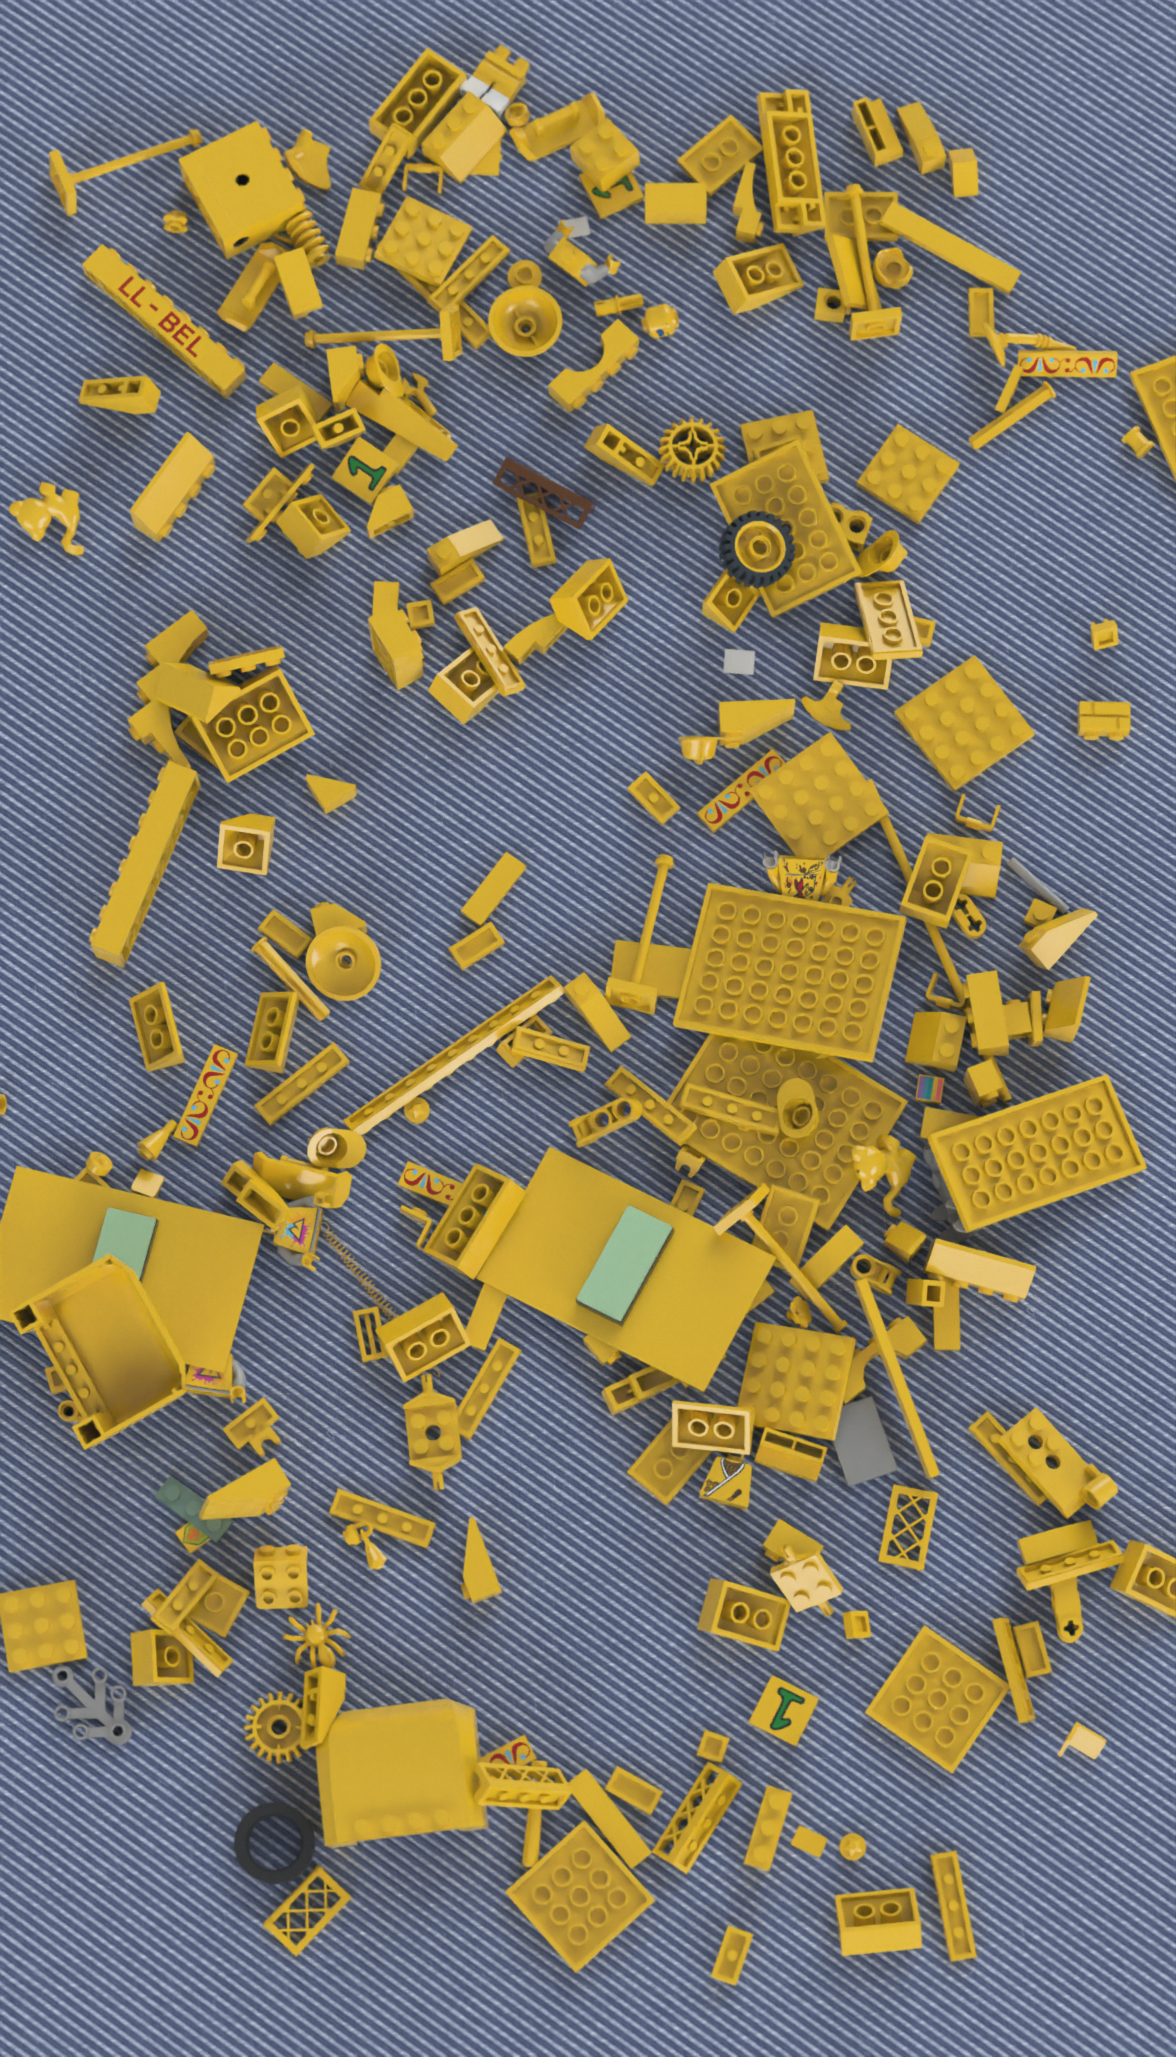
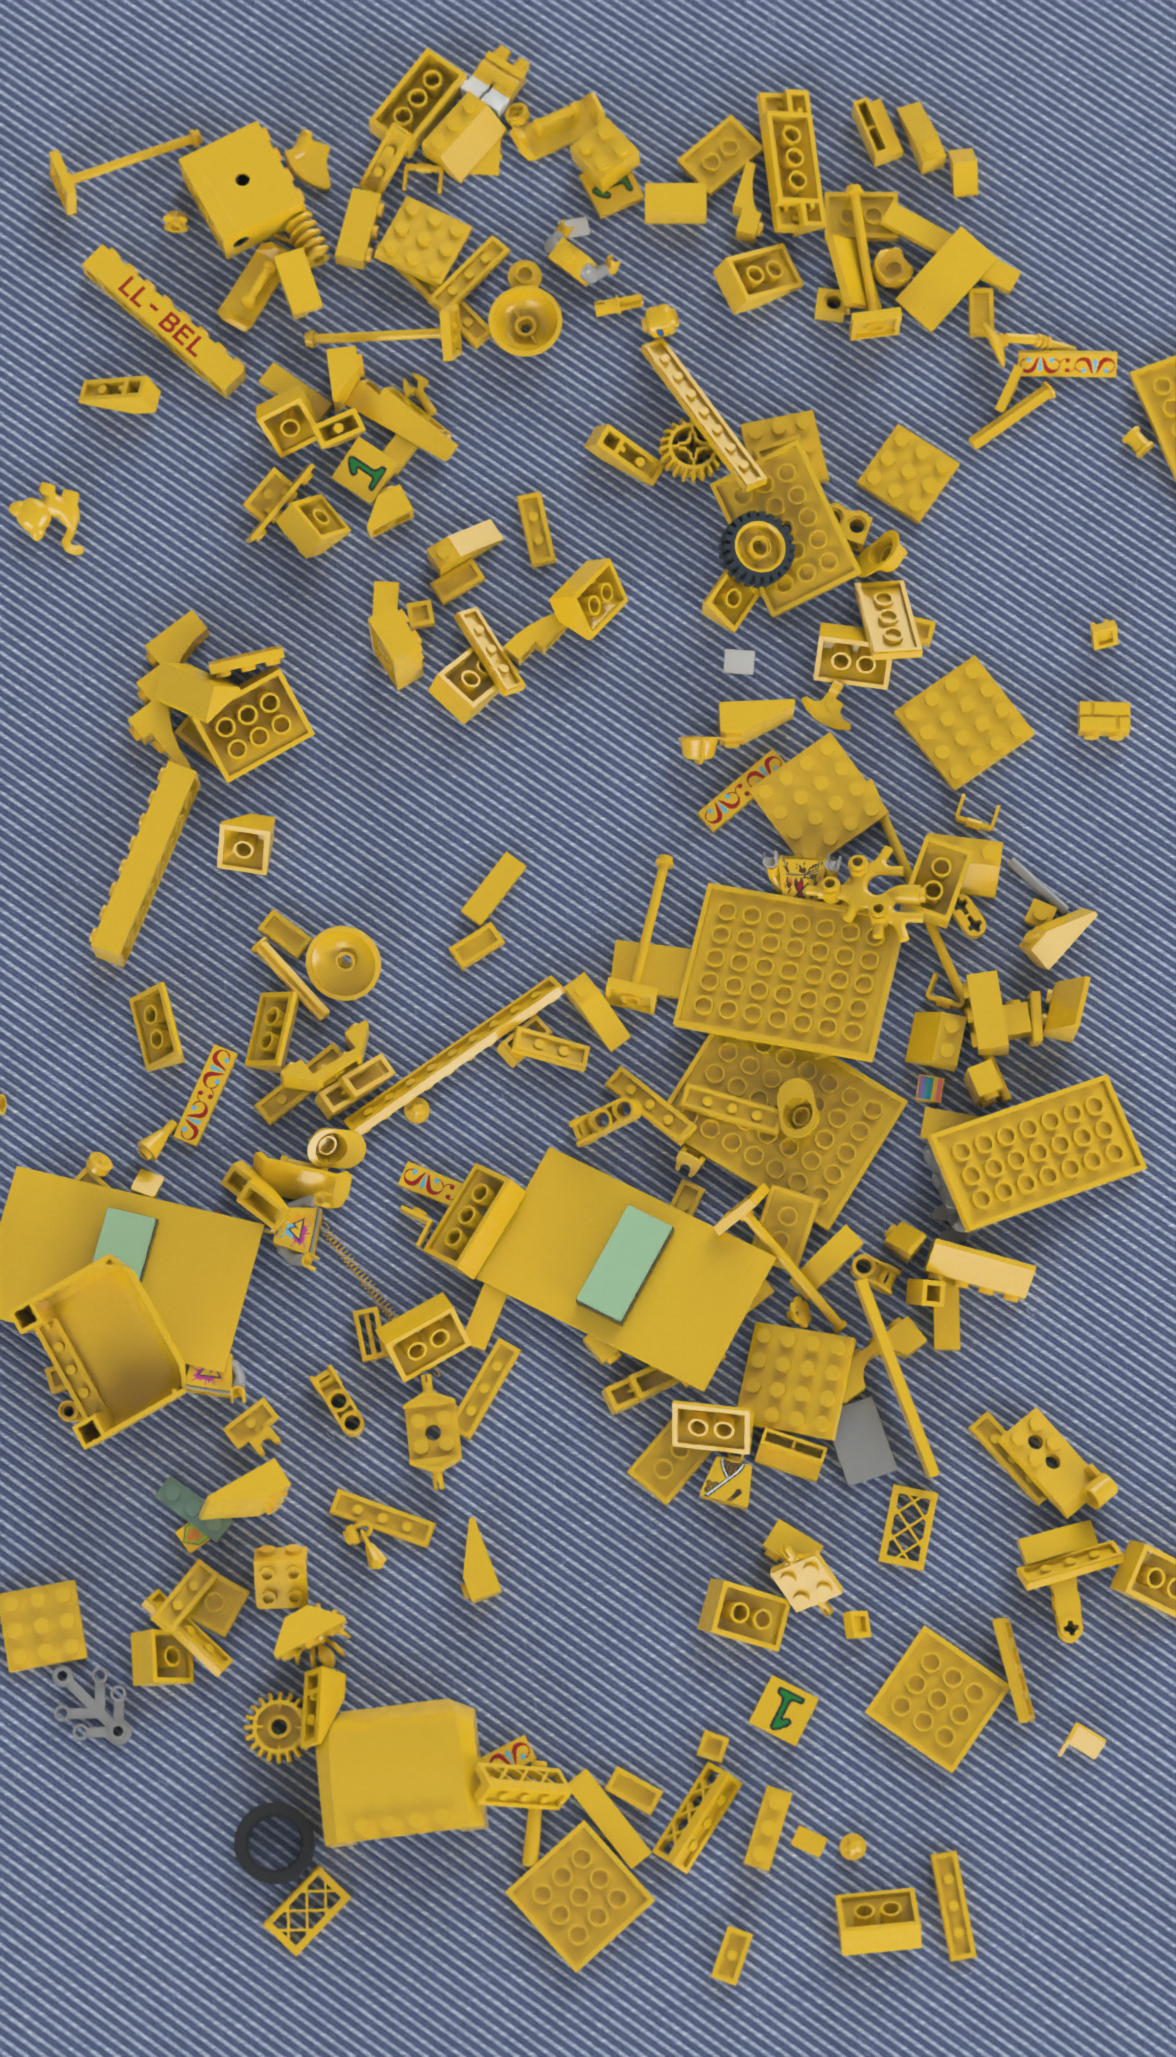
(172, 488): yellow slope -> none
(298, 1076): none -> yellow slope
(305, 1629): none -> yellow slope
(329, 792): yellow slope -> none
(330, 1386): none -> yellow piece
(331, 915): yellow slope -> none
(354, 1086): none -> yellow slope
(384, 370): yellow piece -> none
(543, 482): reddish brown fence -> none
(573, 387): yellow arch -> none
(653, 798): yellow plate -> none
(704, 414): none -> yellow tile
(879, 906): none -> yellow plant
(890, 1160): yellow animal -> none
(946, 279): none -> yellow tile
(1032, 1649): yellow tile -> none

